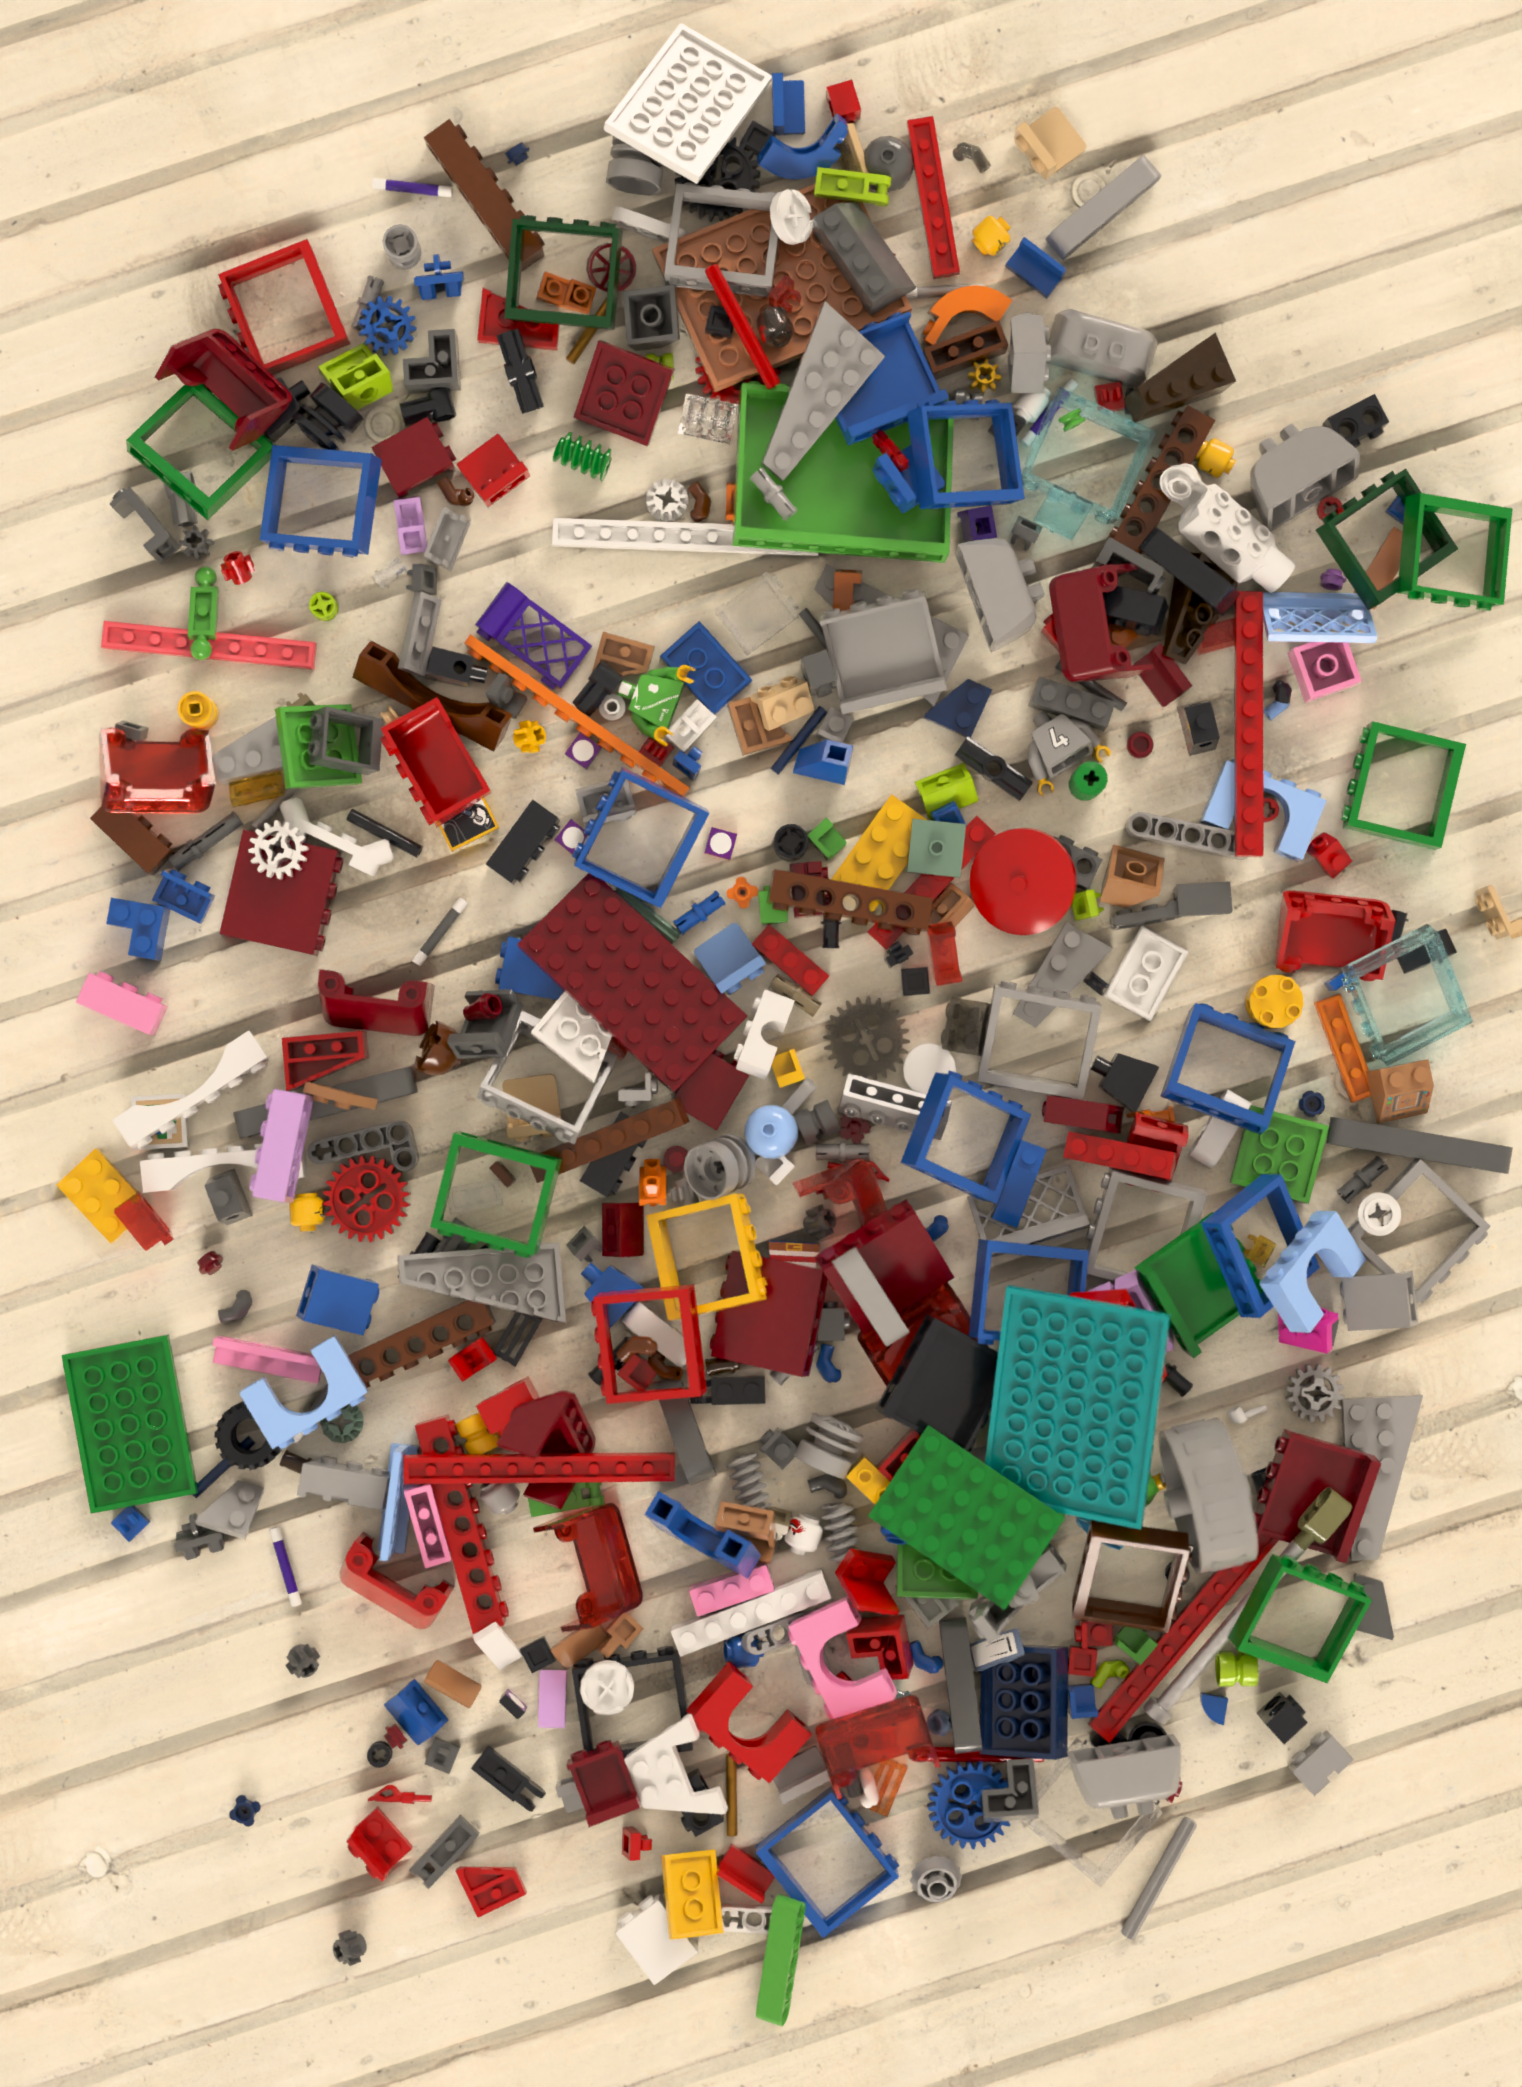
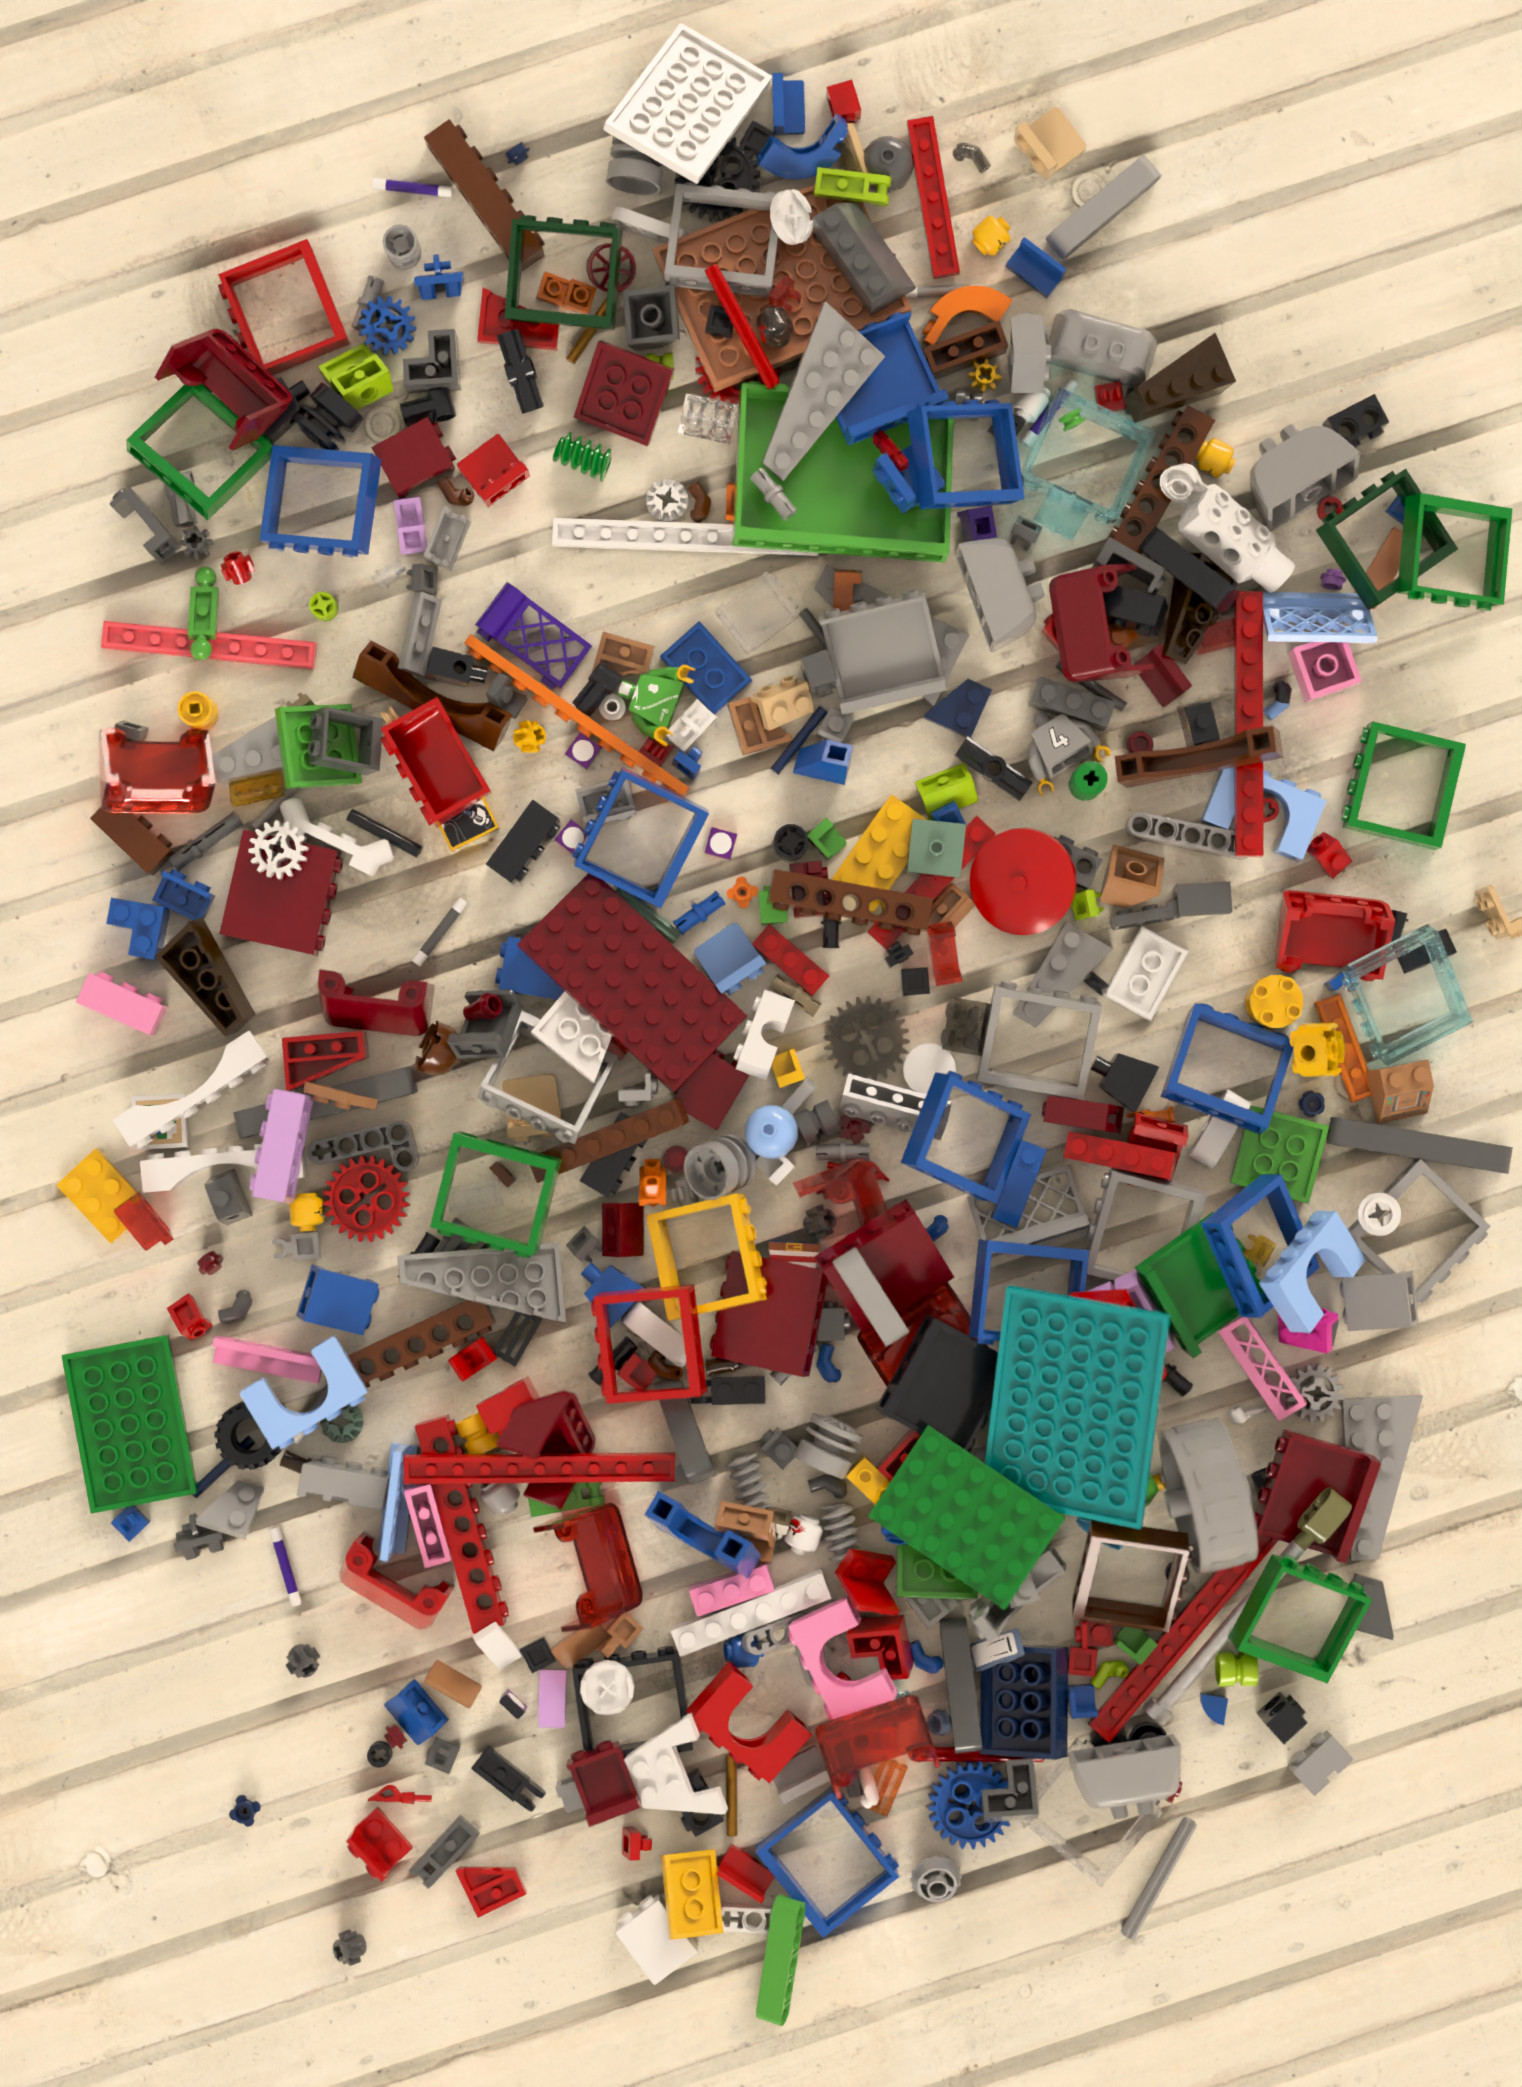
(189, 1317): none -> red bracket
(206, 977): none -> dark brown wedge
(302, 1246): none -> light grey plate
(639, 1345): reddish brown arm -> none
(1161, 765): none -> reddish brown arch
(1241, 1351): none -> bright pink fence
(1317, 1050): none -> yellow brick
(1362, 1179): dark grey pin -> none

